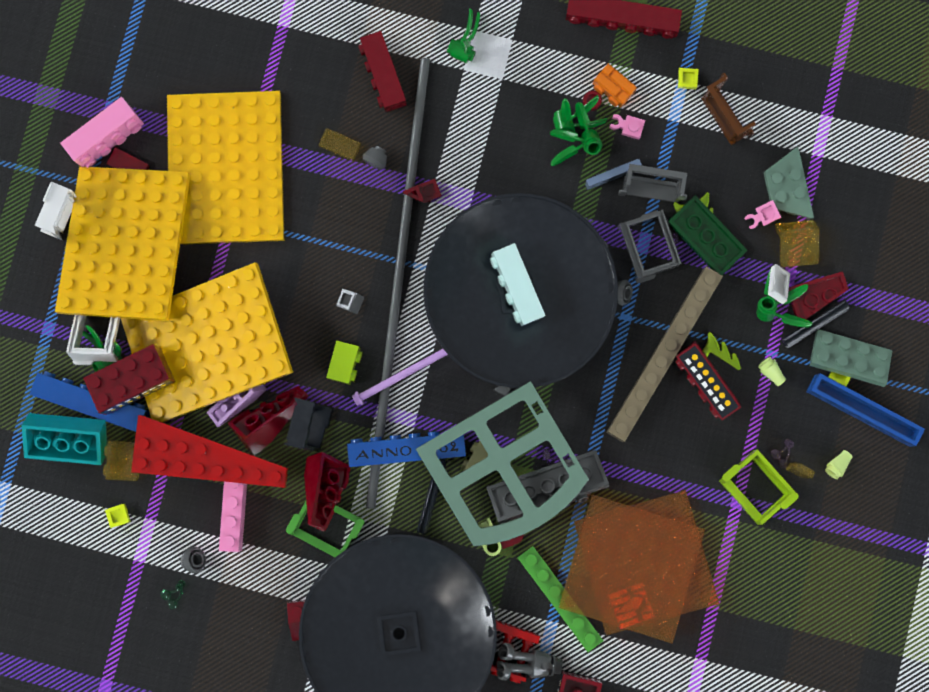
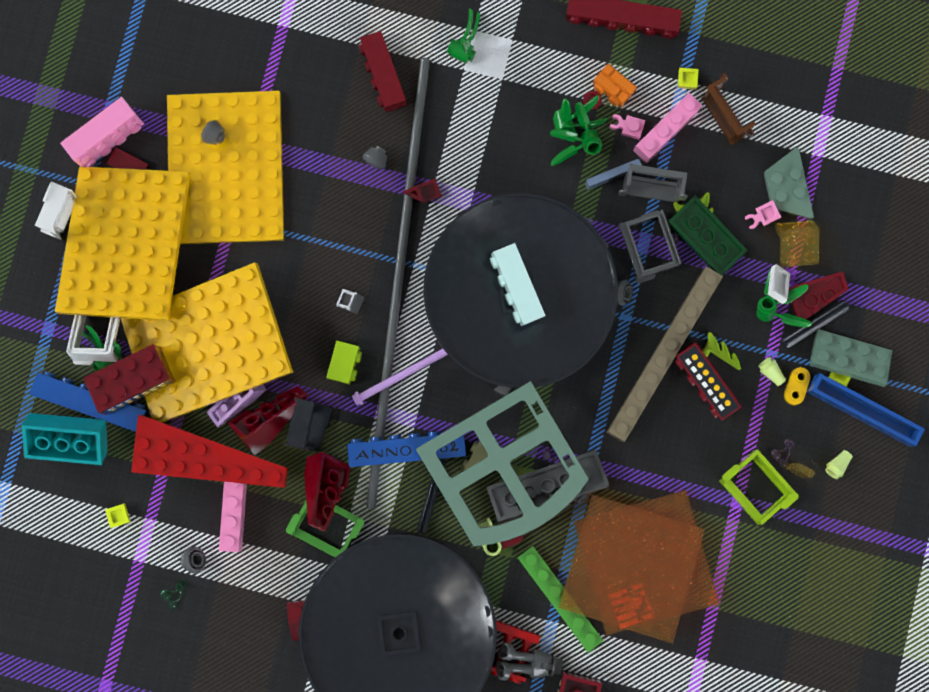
(119, 461): clear yellow bracket -> none
(213, 133): none -> dark grey cone
(339, 144): clear yellow tile -> none
(667, 128): none -> bright pink brick
(797, 385): none -> yellow plate

